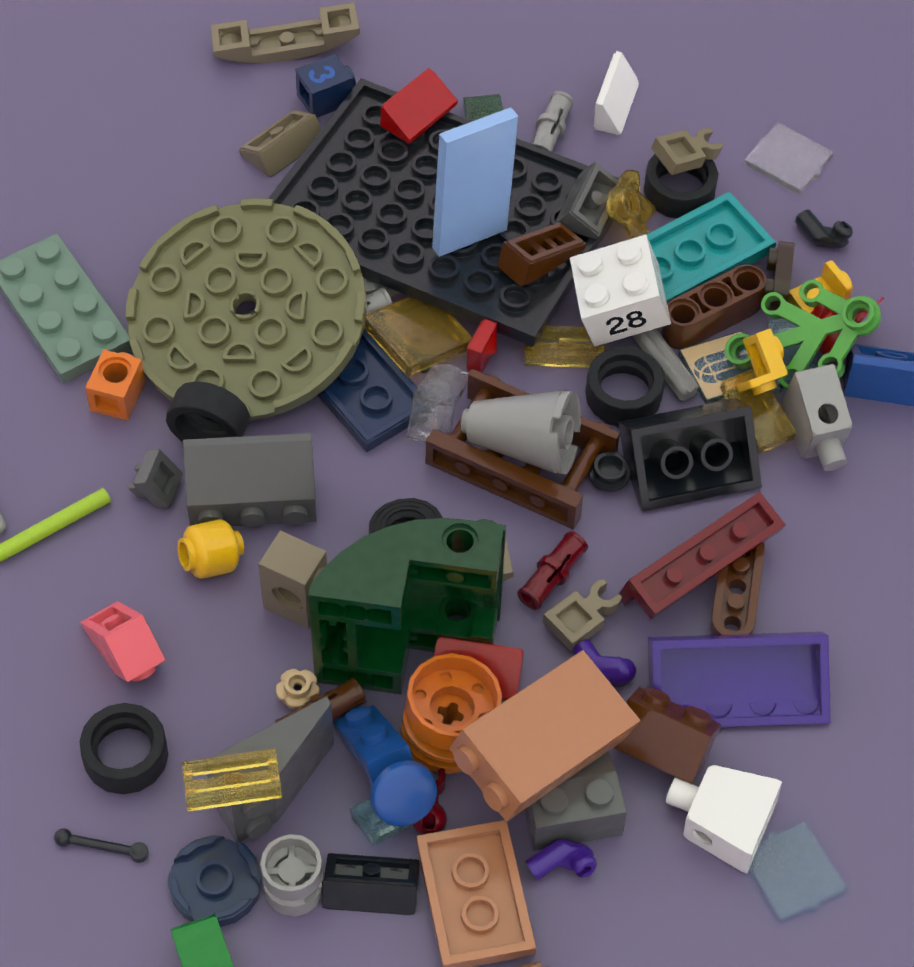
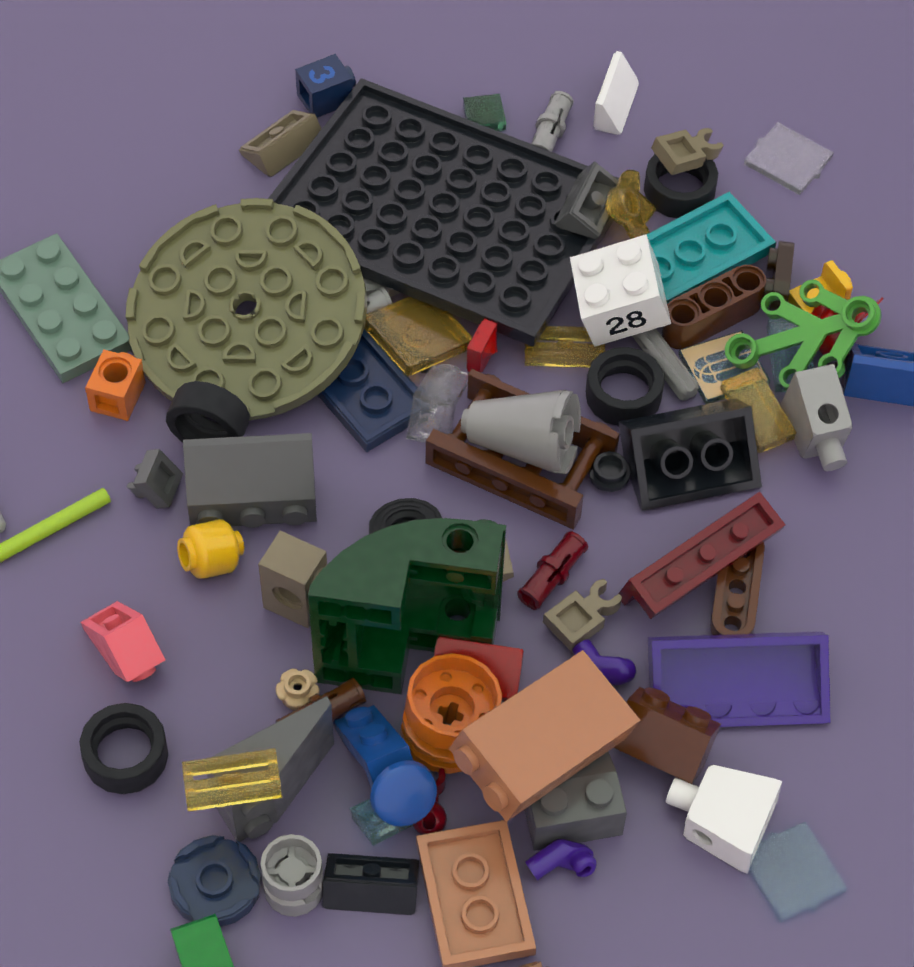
(137, 851): black hinge -> none
(286, 41): dark tan slope -> none
(417, 106): red slope -> none
(474, 181): light blue tile -> none
(536, 253): reddish brown slope -> none
(767, 361): yellow bracket -> none
(821, 235): black arm -> none

